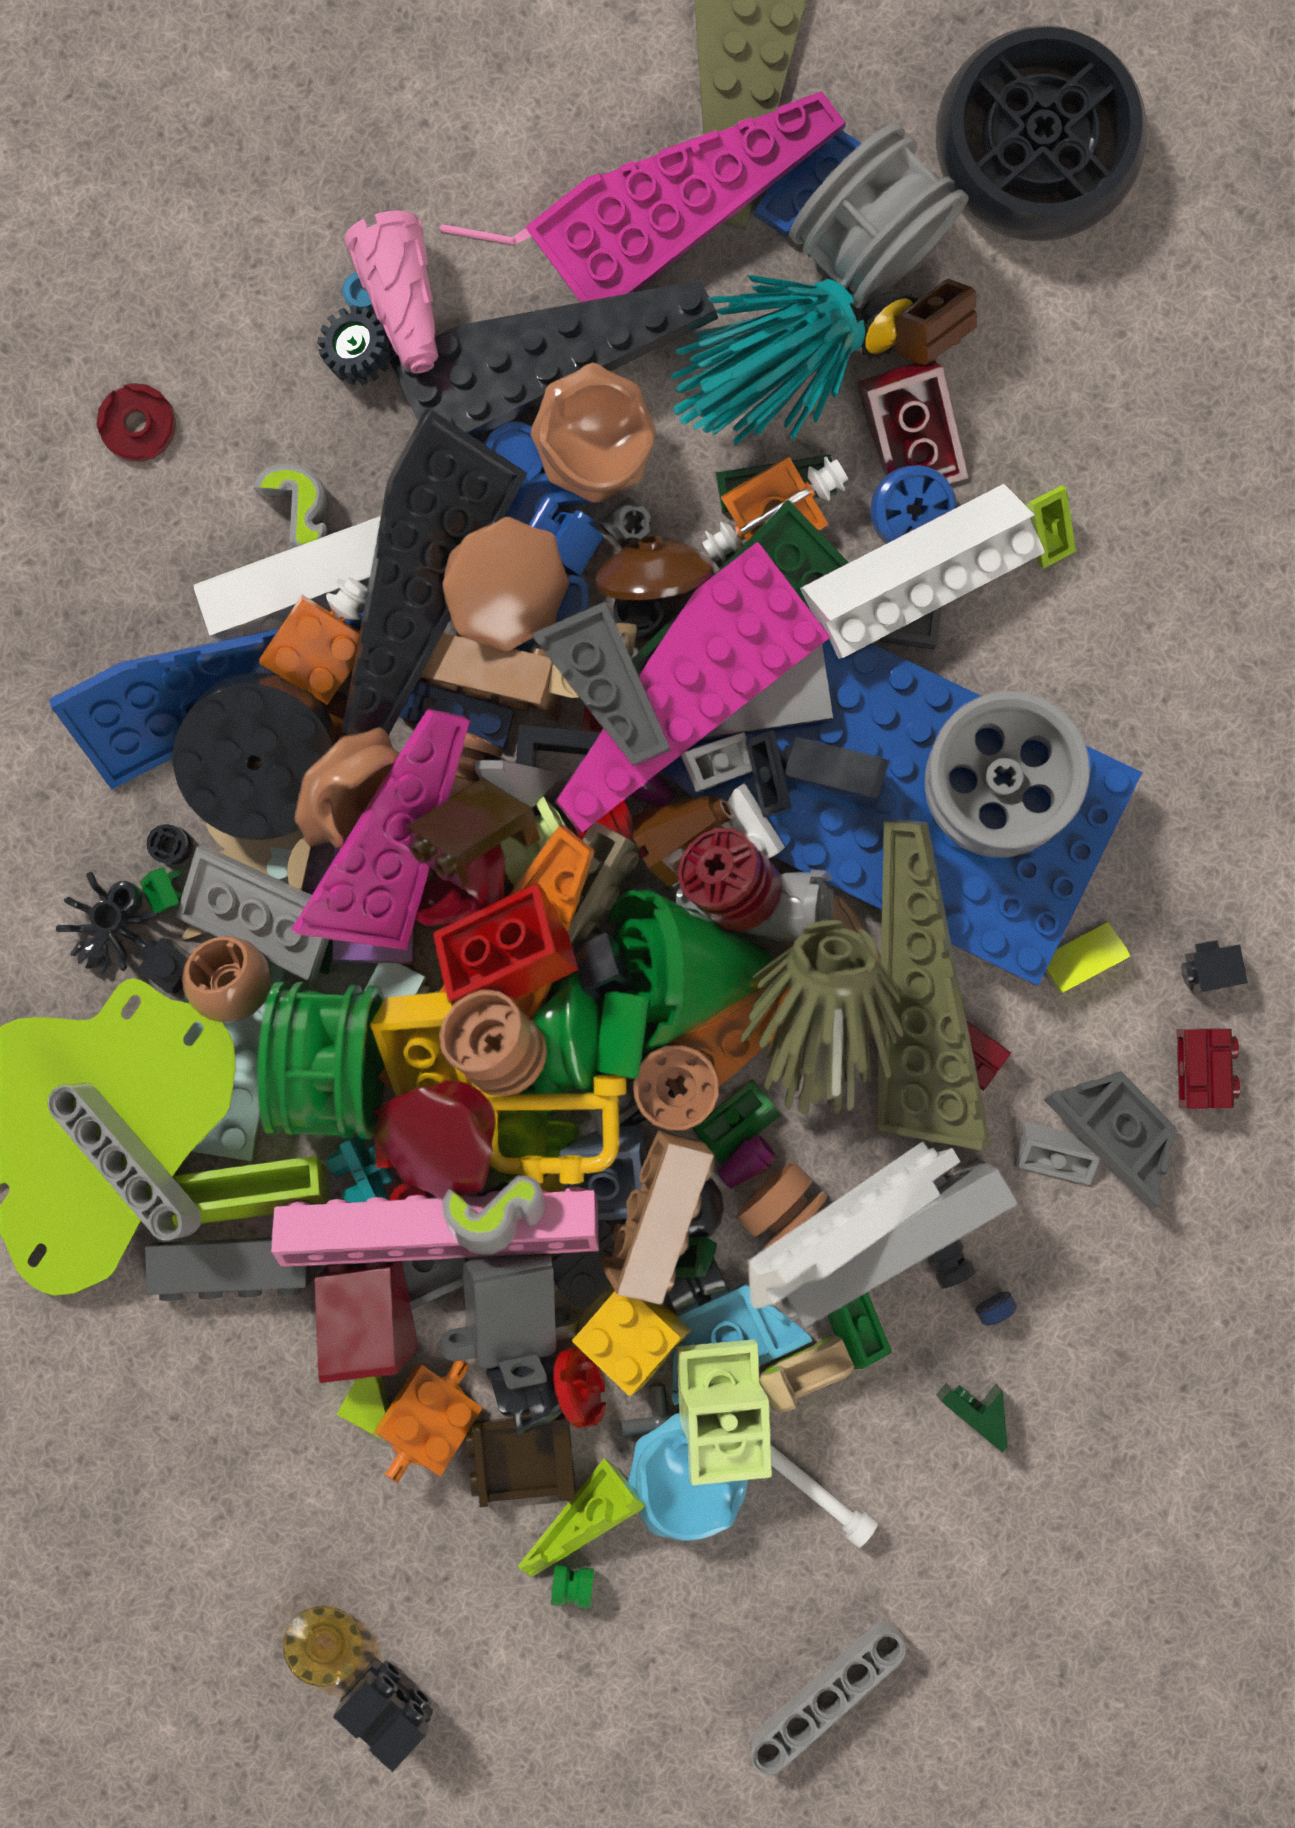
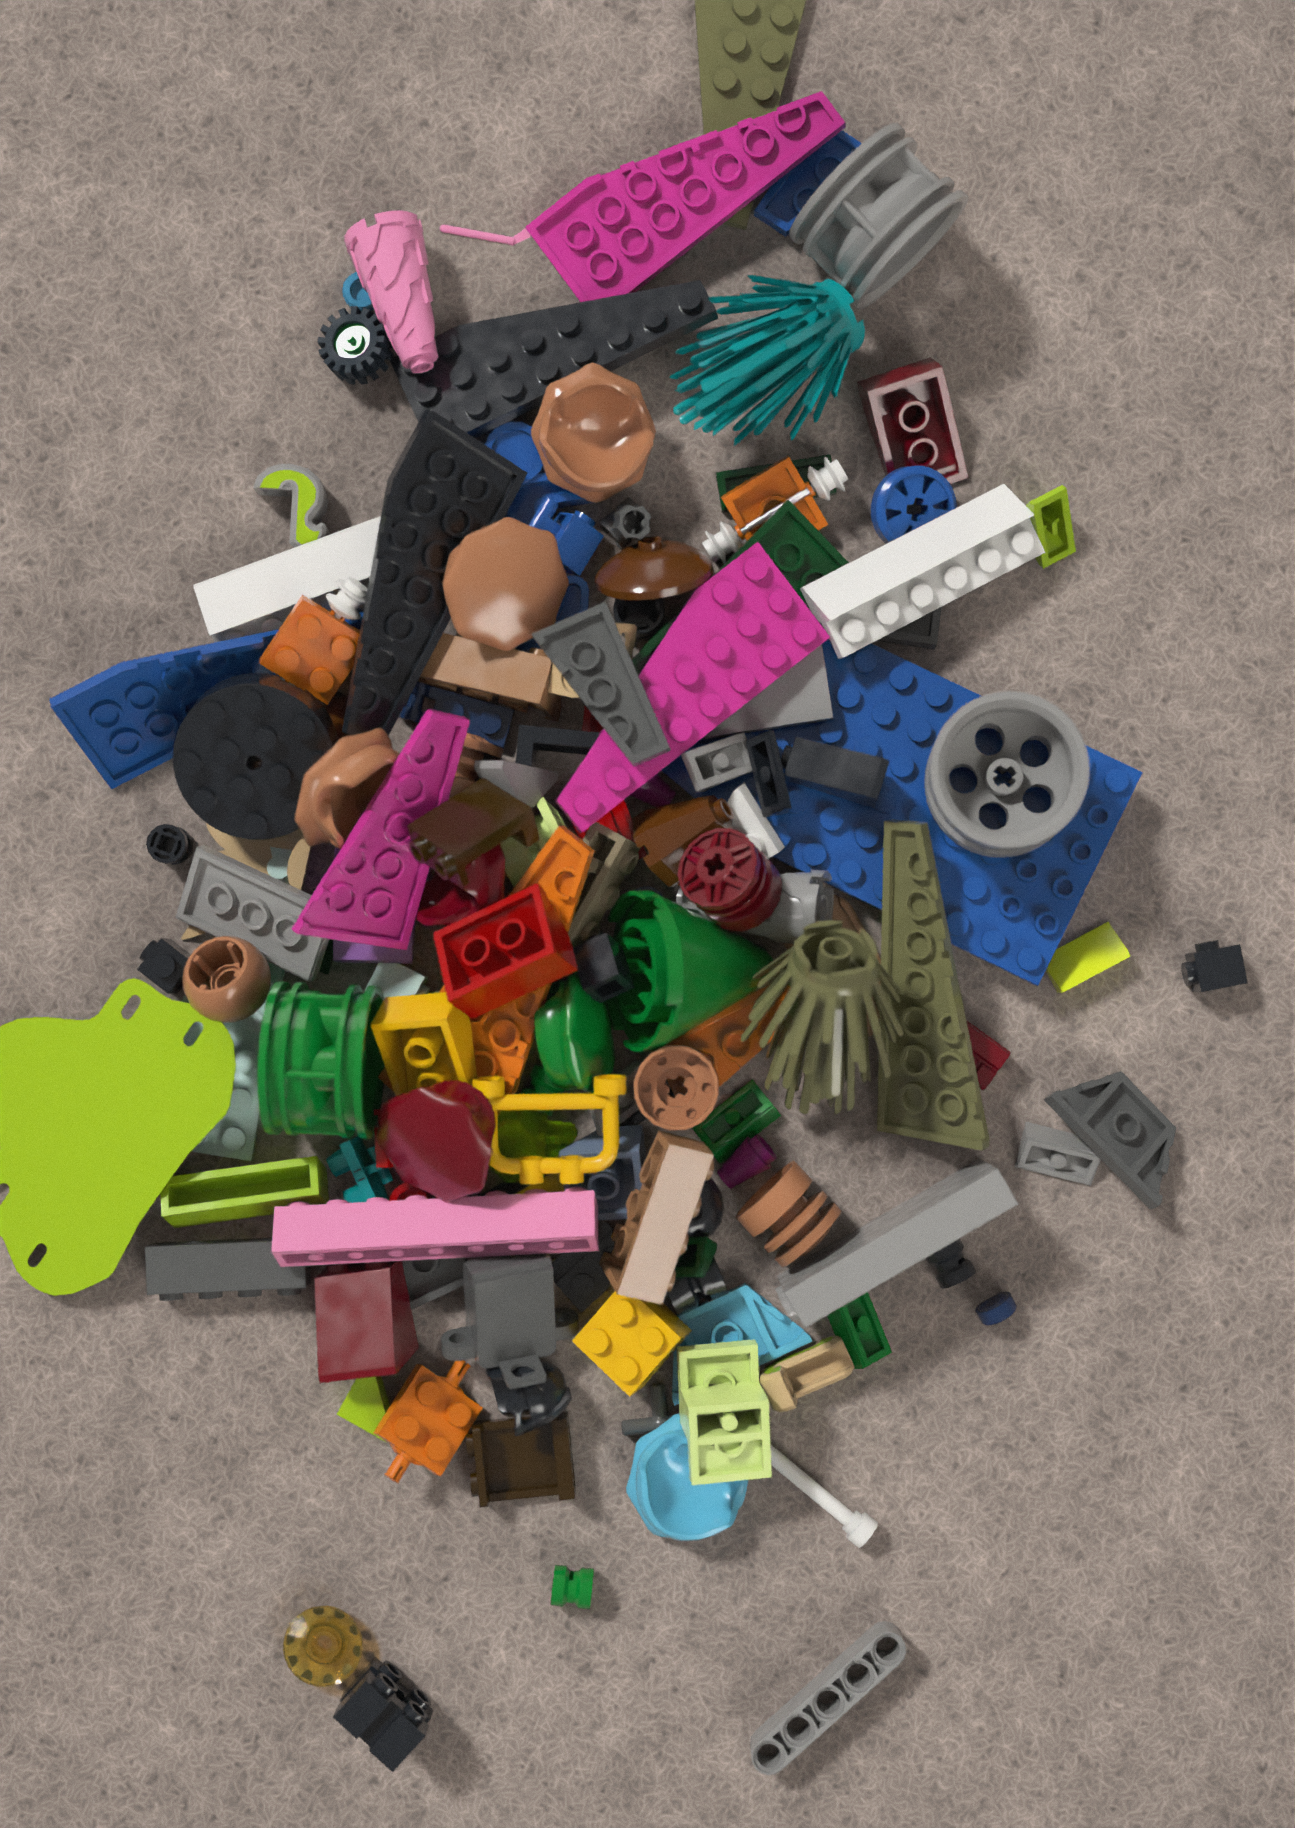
(107, 1158): light grey beam -> none
(108, 917): black animal -> none
(152, 438): dark red tile -> none
(160, 891): green tile -> none
(493, 1043): nougat wheel -> none
(498, 1221): light grey animal -> none
(579, 1387): red tile -> none
(597, 1507): lime wing -> none
(622, 1034): green slope -> none
(849, 1224): white slope -> none
(880, 322): piece -> none
(936, 322): reddish brown brick -> none
(986, 1419): dark green slope -> none
(993, 80): black wheel -> none
(1207, 1068): dark red brick -> none

